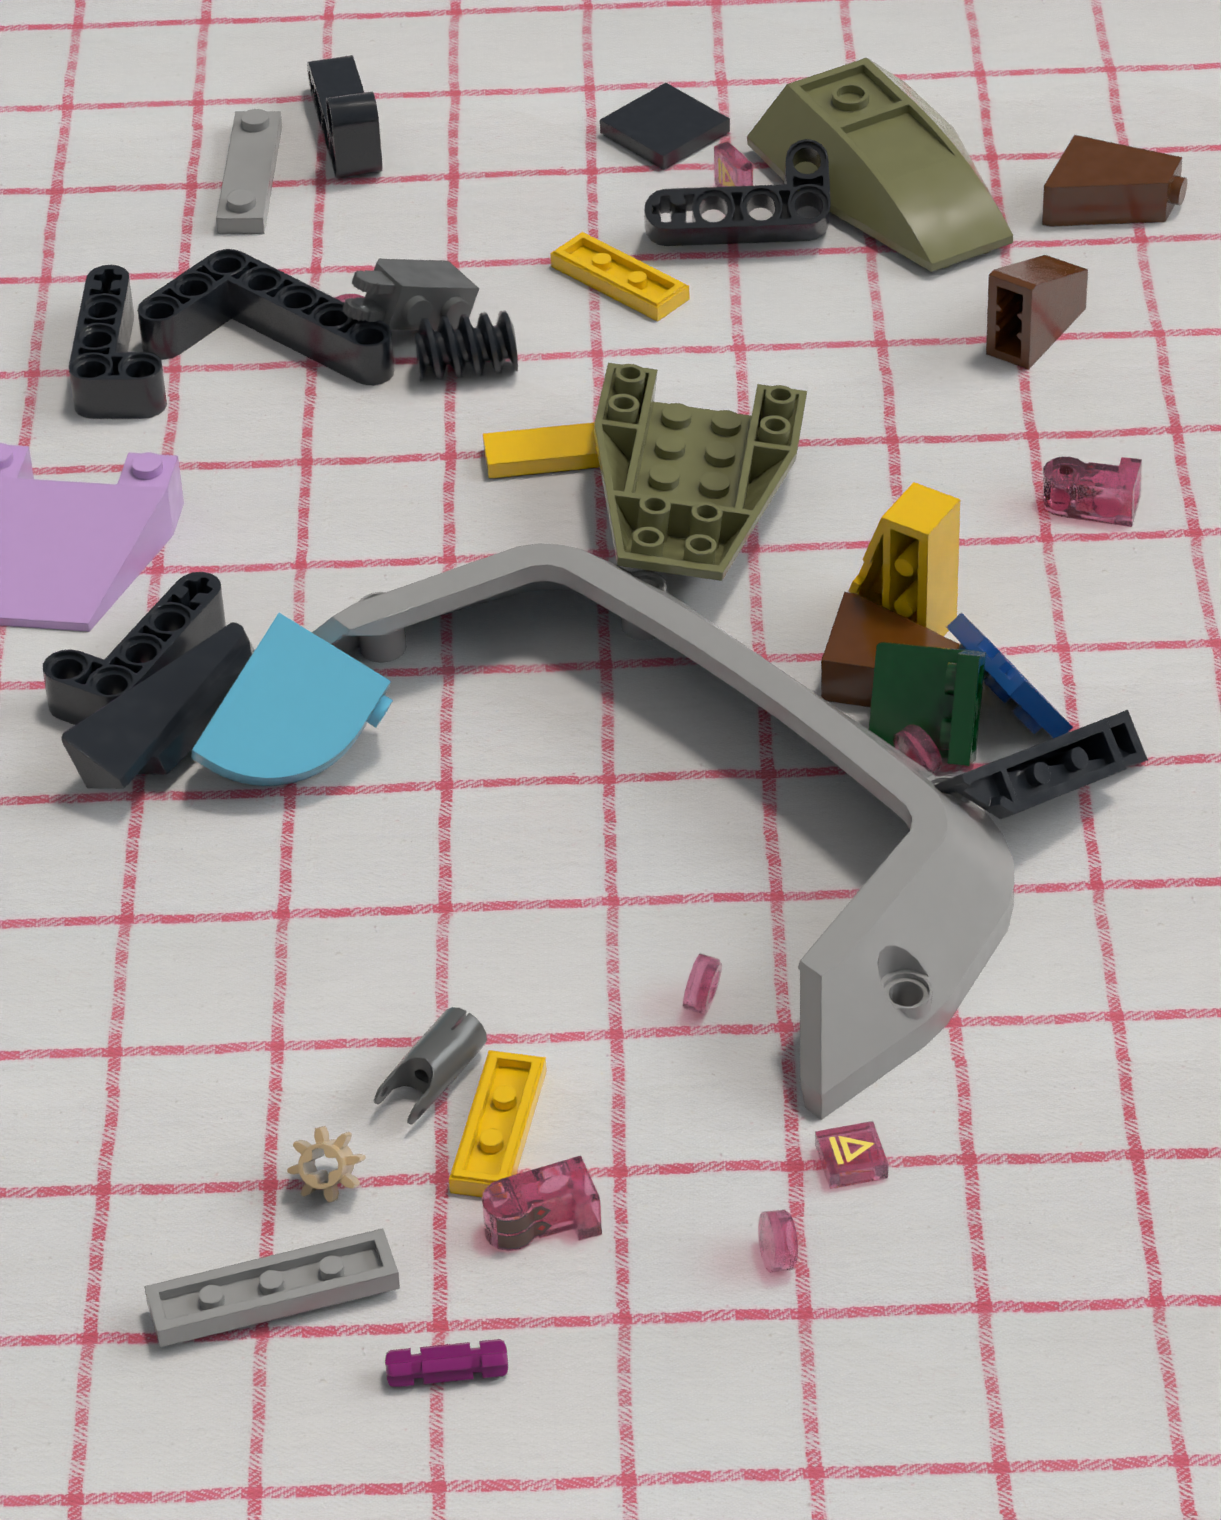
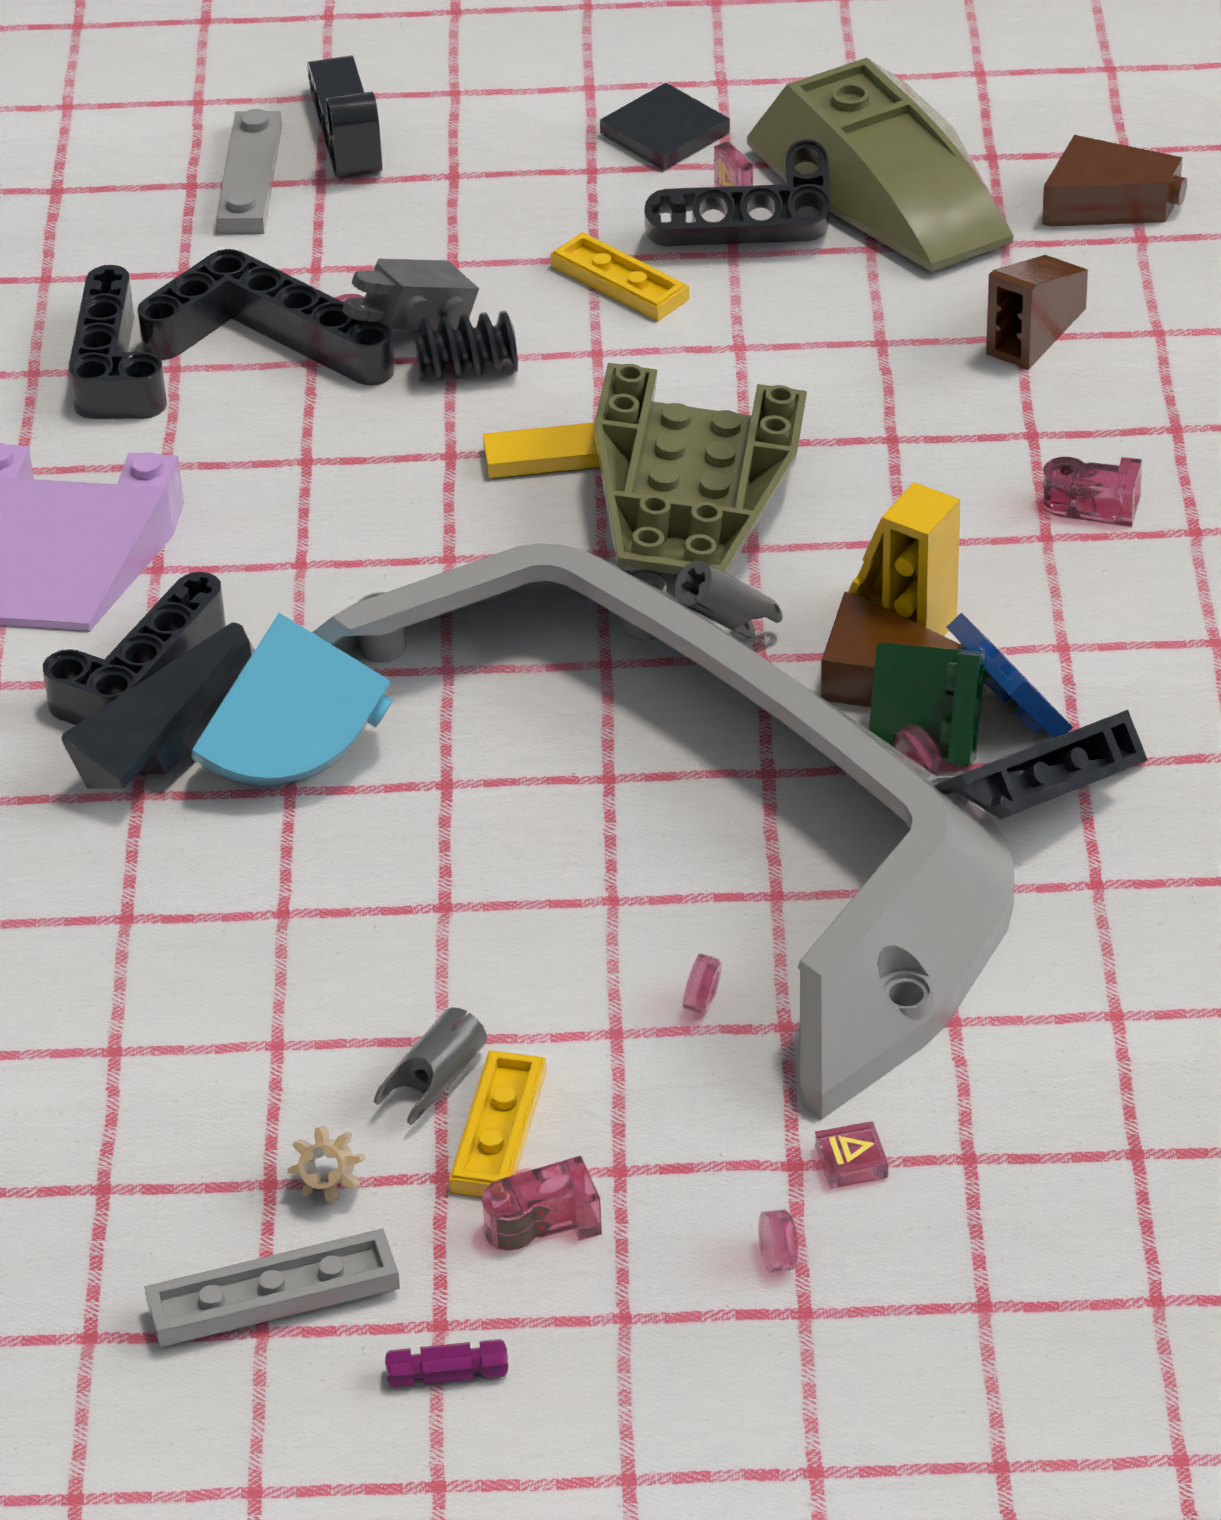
(724, 598): none -> dark grey piece

